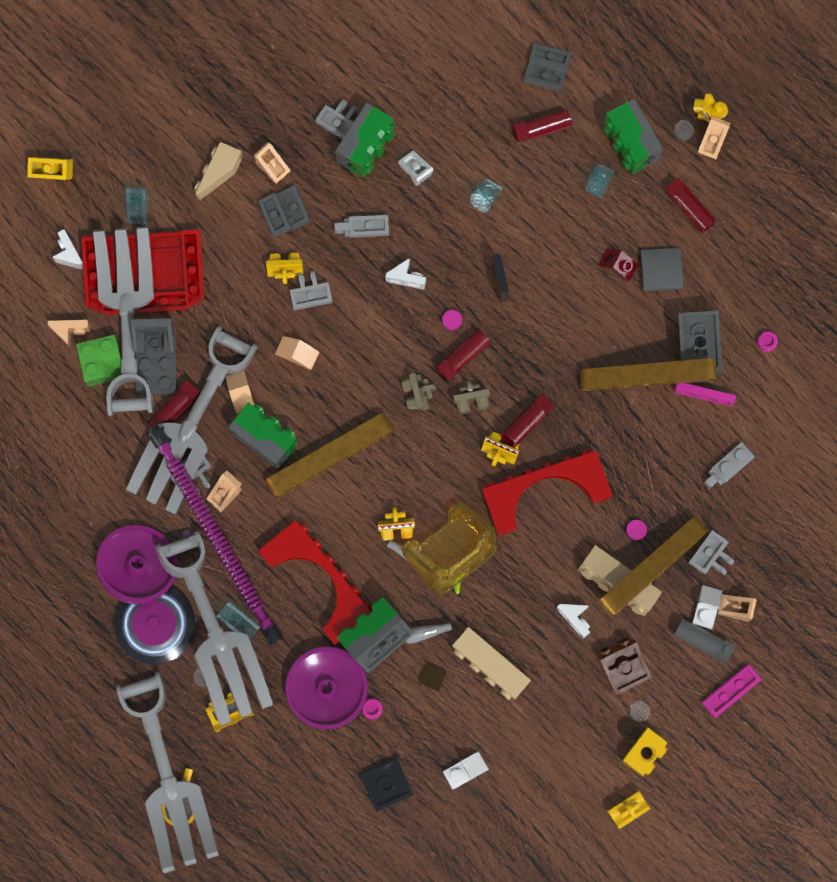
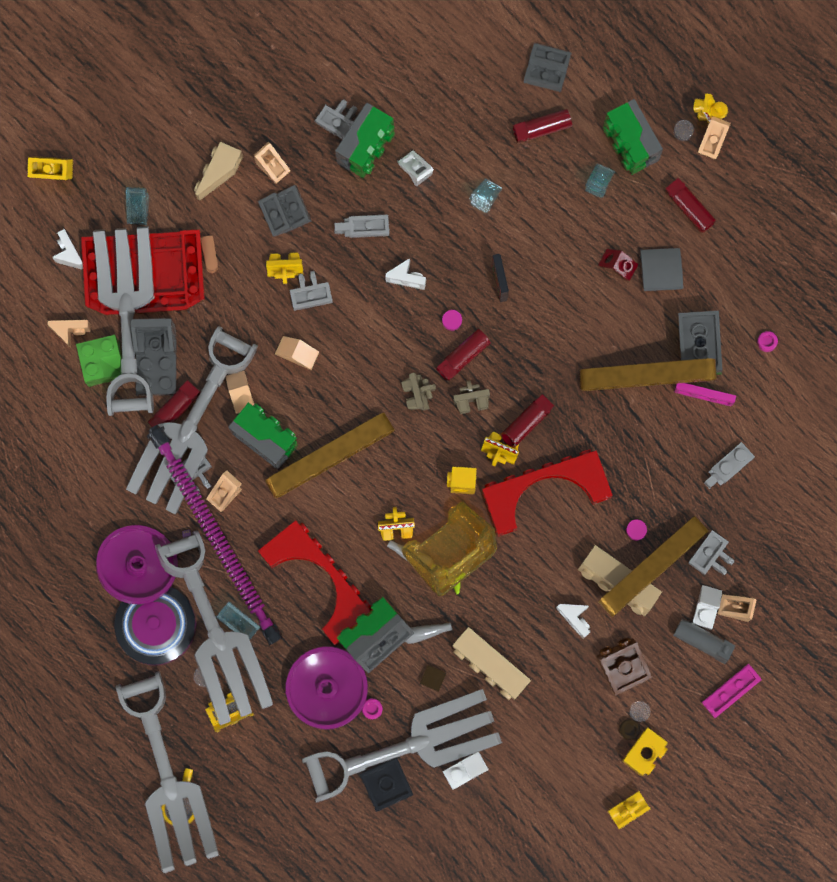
(209, 254): none -> nougat bar
(420, 742): none -> light grey piece
(462, 480): none -> yellow brick

